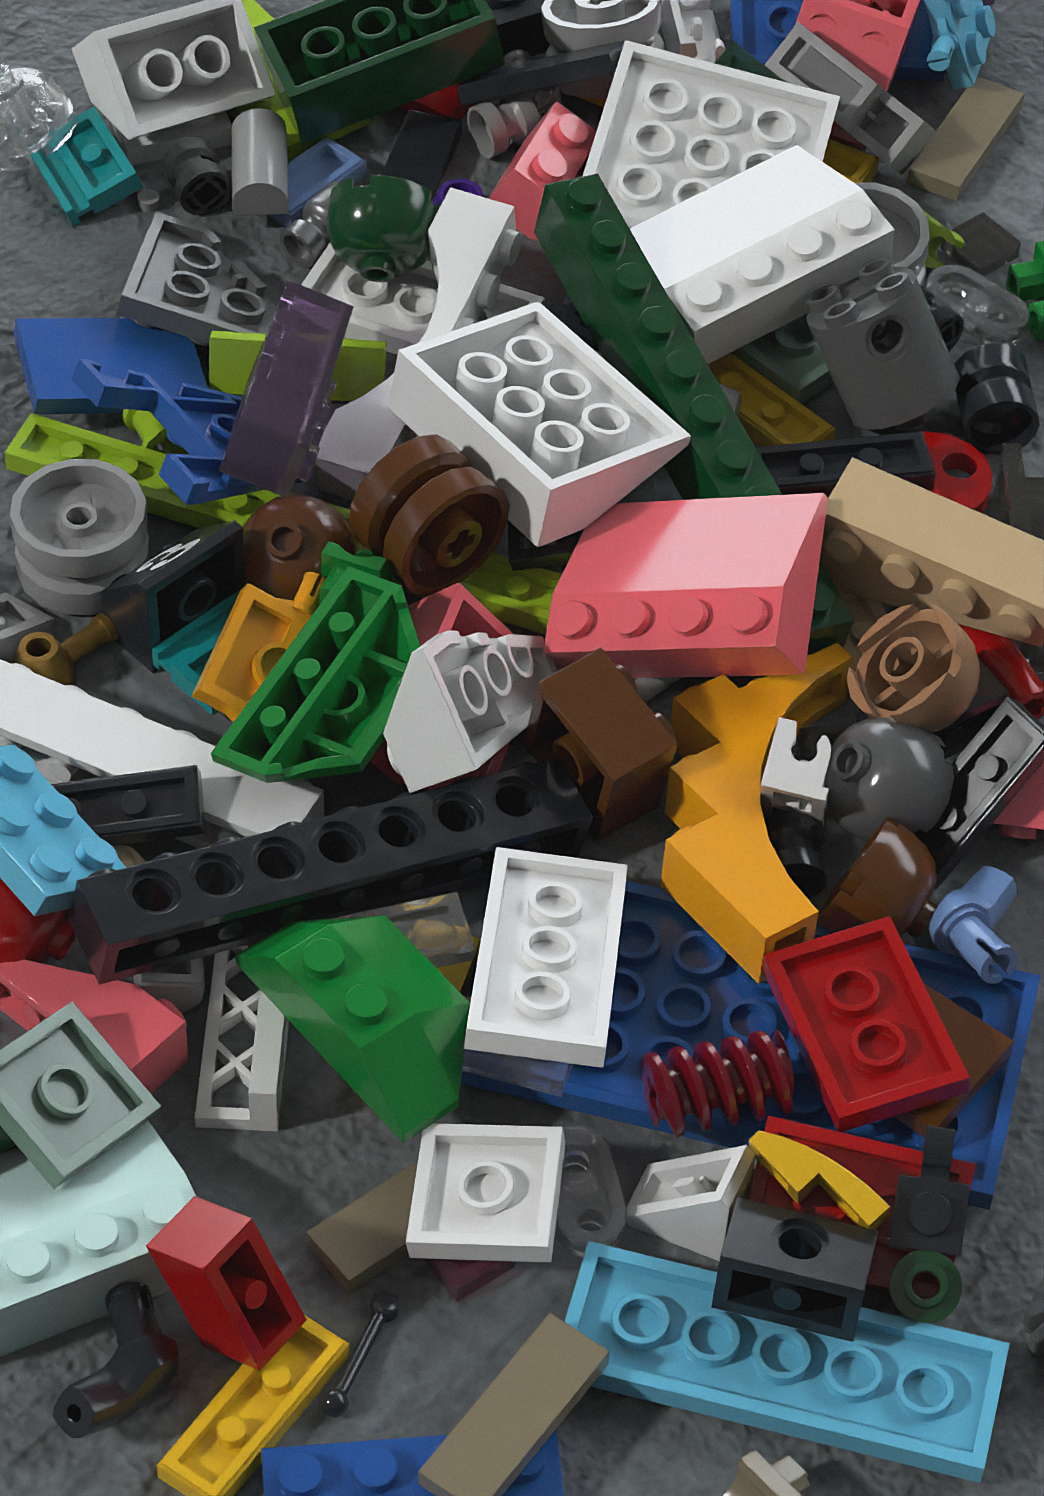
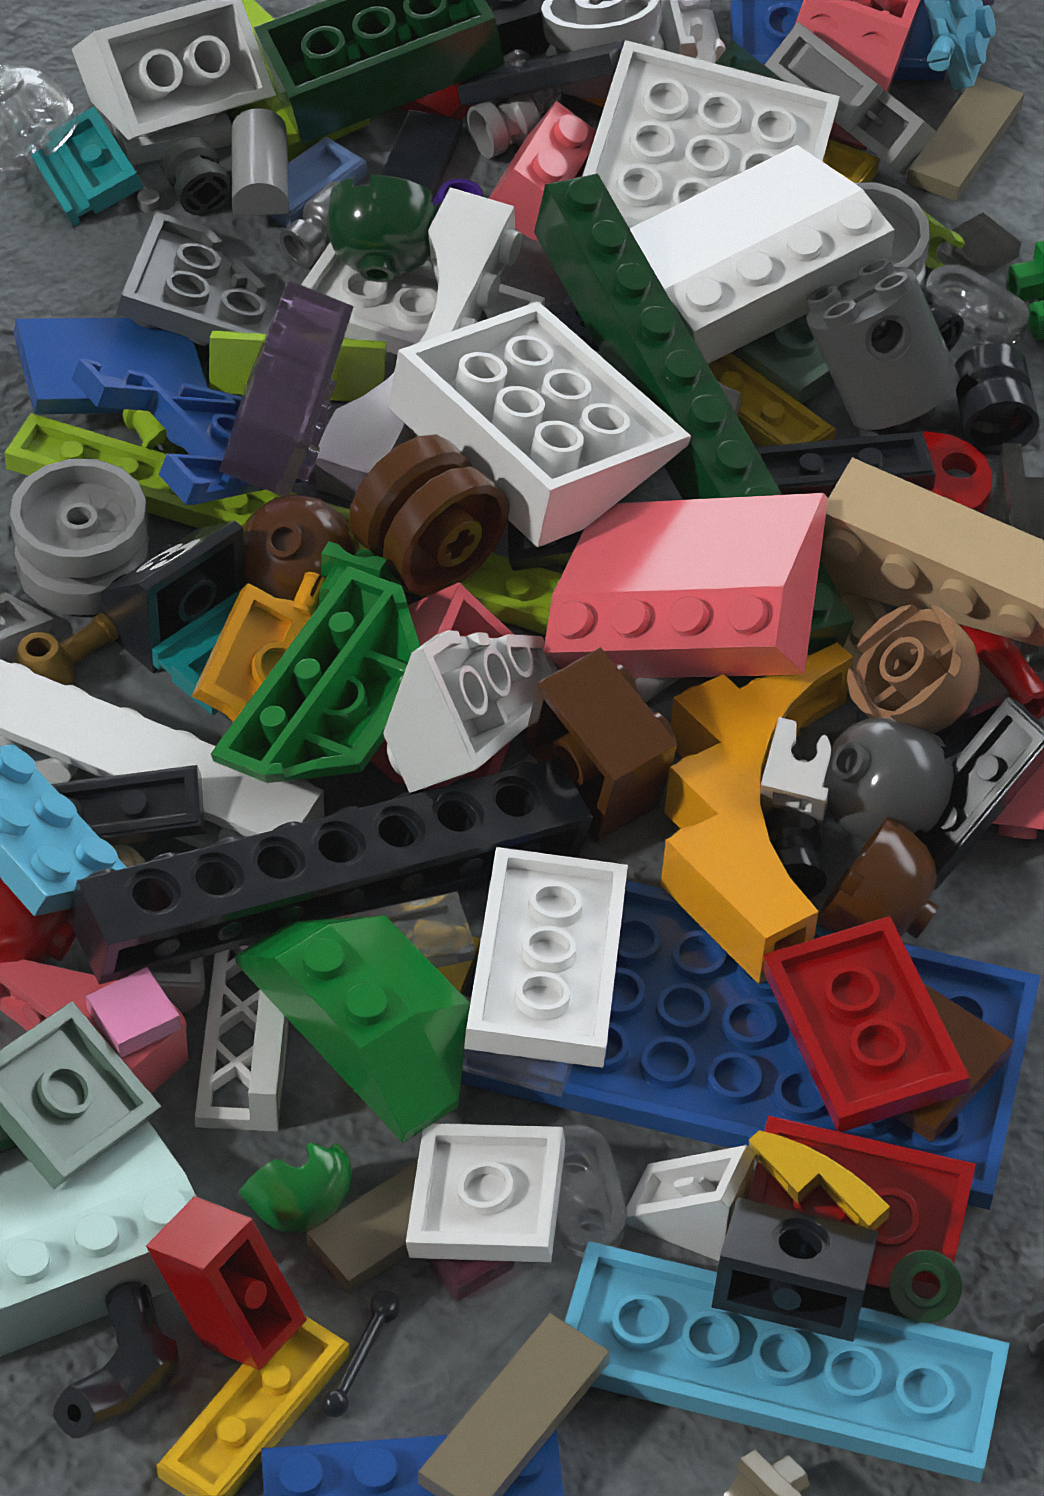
(133, 1012): none -> bright pink tile
(302, 1196): none -> green hair
(718, 1081): dark red piece -> none
(929, 1207): black plate -> none
(967, 919): medium blue arm -> none

